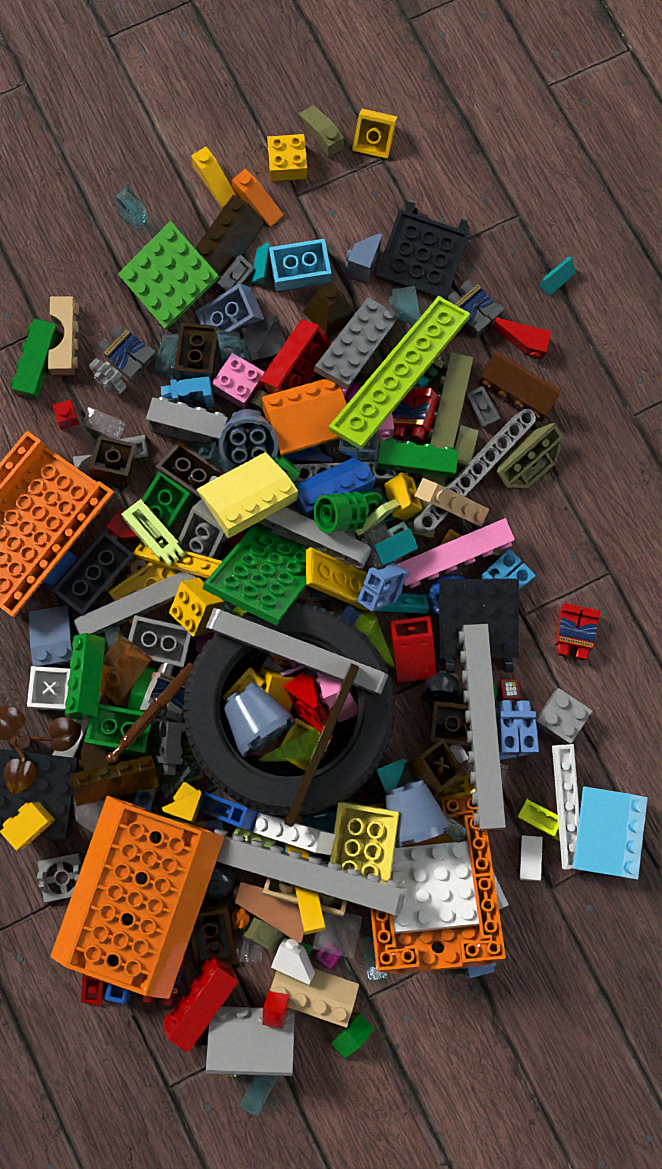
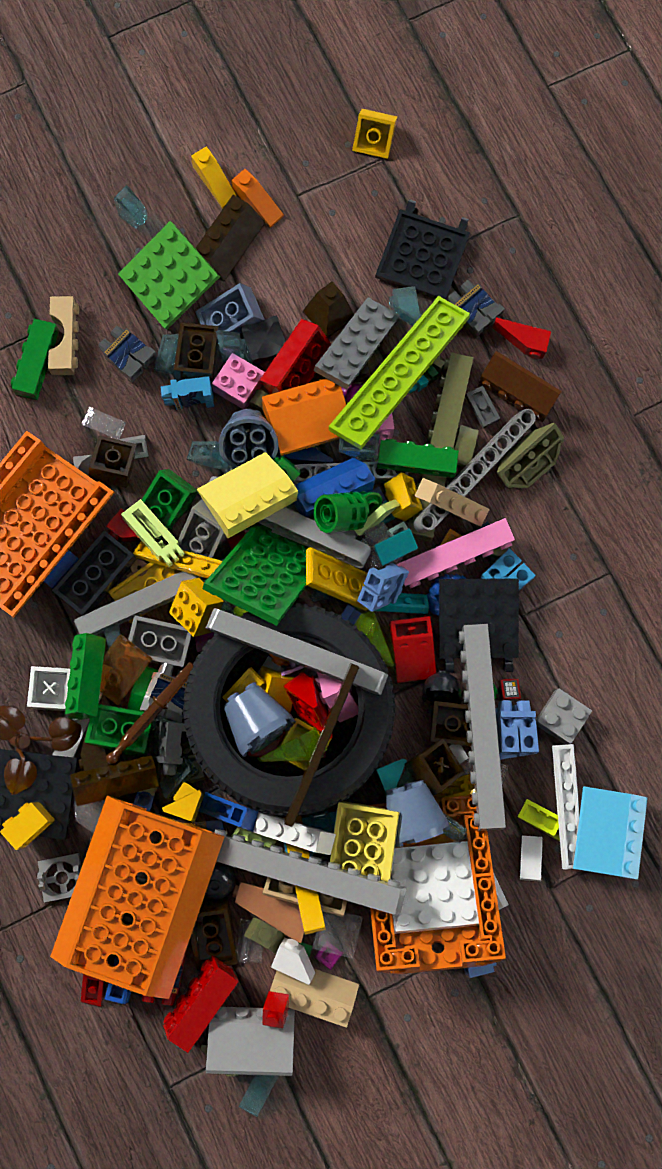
(51, 636): sand blue slope -> none
(65, 414): red brick -> none
(107, 376): light grey gear -> none
(183, 421): light grey brick -> none
(187, 468): dark brown slope -> none
(235, 274): dark grey plate -> none
(240, 918): orange plate -> none
(261, 265): teal slope -> none
(287, 157): yellow brick -> none
(300, 265): medium azure brick -> none
(323, 130): olive slope -> none
(353, 1036): green slope -> none
(363, 258): sand blue slope -> none
(370, 962): clear light blue slope -> none
(415, 413): red hips -> none
(558, 276): teal slope -> none
(574, 635): red hips -> none

